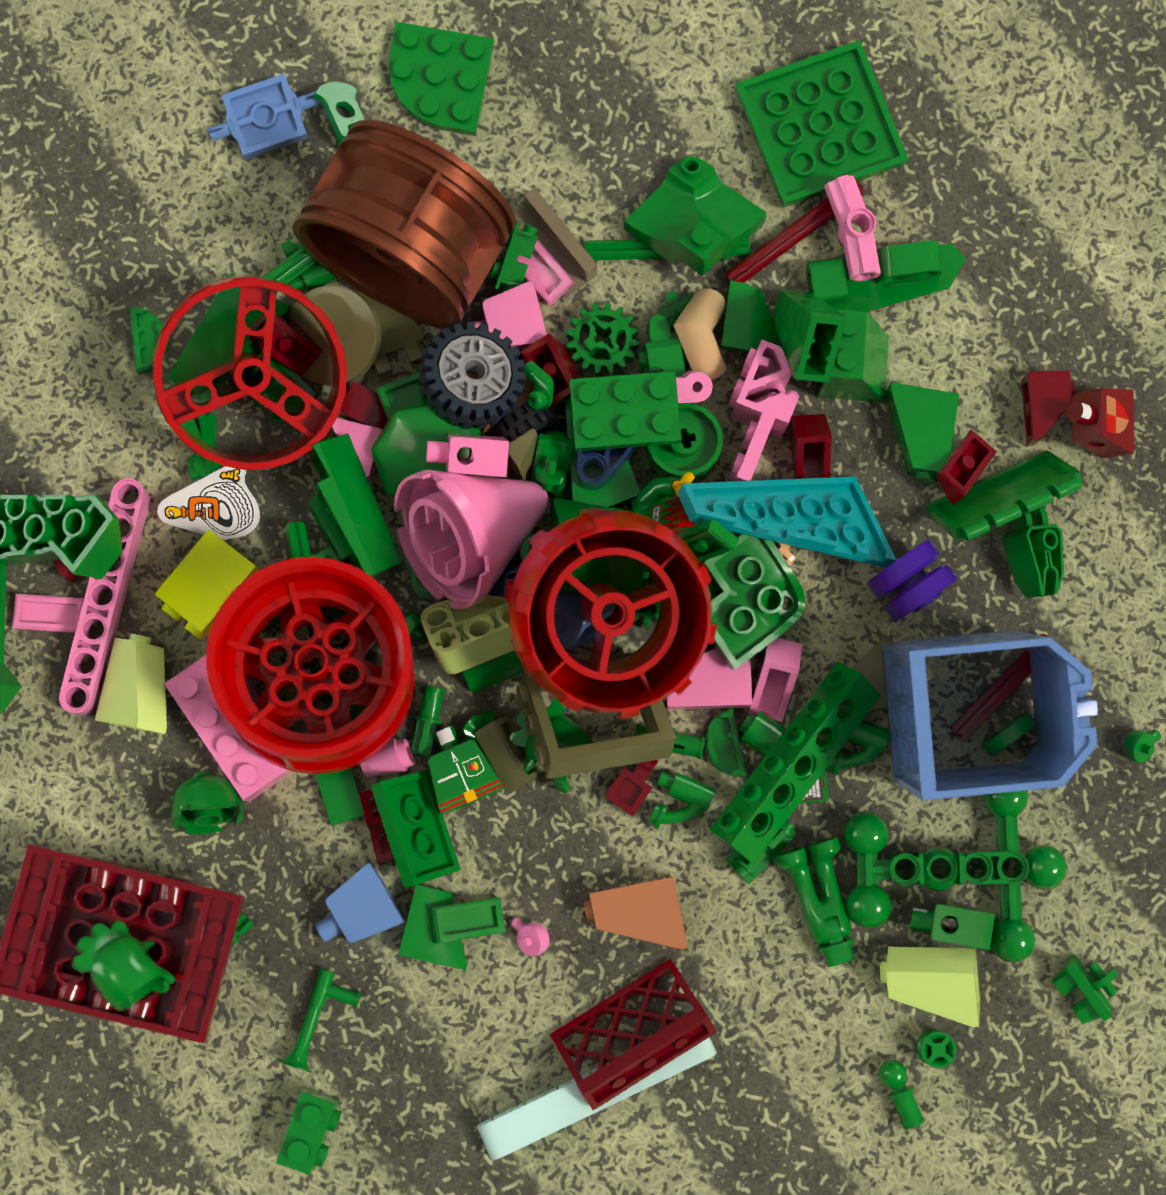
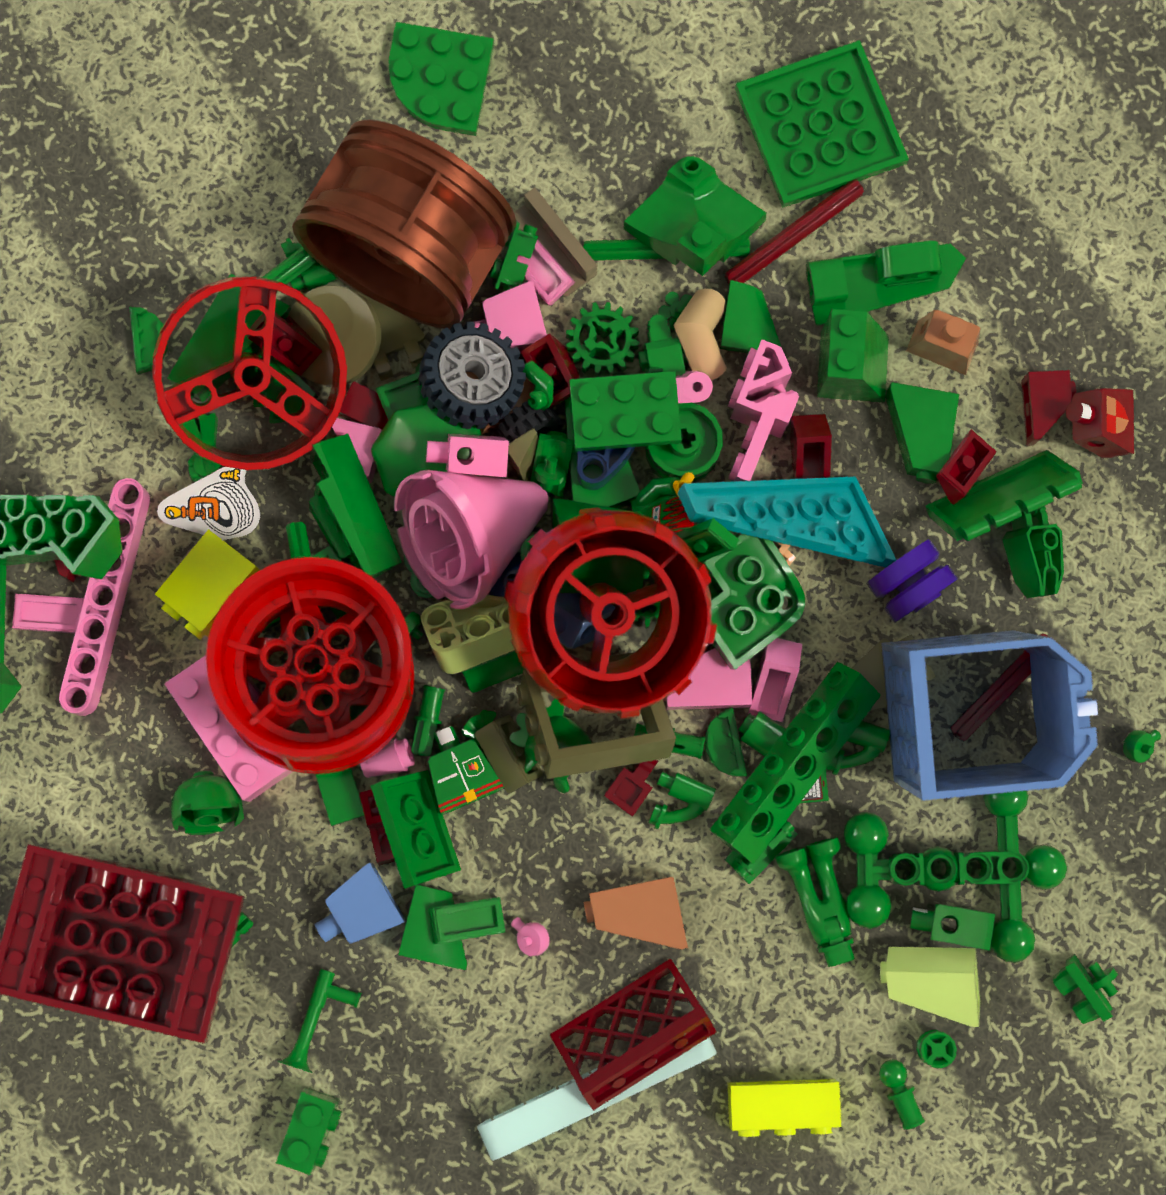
(120, 965): green piece -> none
(134, 686): yellowish green slope -> none
(264, 116): medium blue plate -> none
(339, 94): piece -> none
(784, 1106): none -> neon yellow brick
(808, 333): green slope -> none
(858, 247): bright pink piece -> none
(945, 340): none -> nougat torso
(1008, 733): green piece -> none

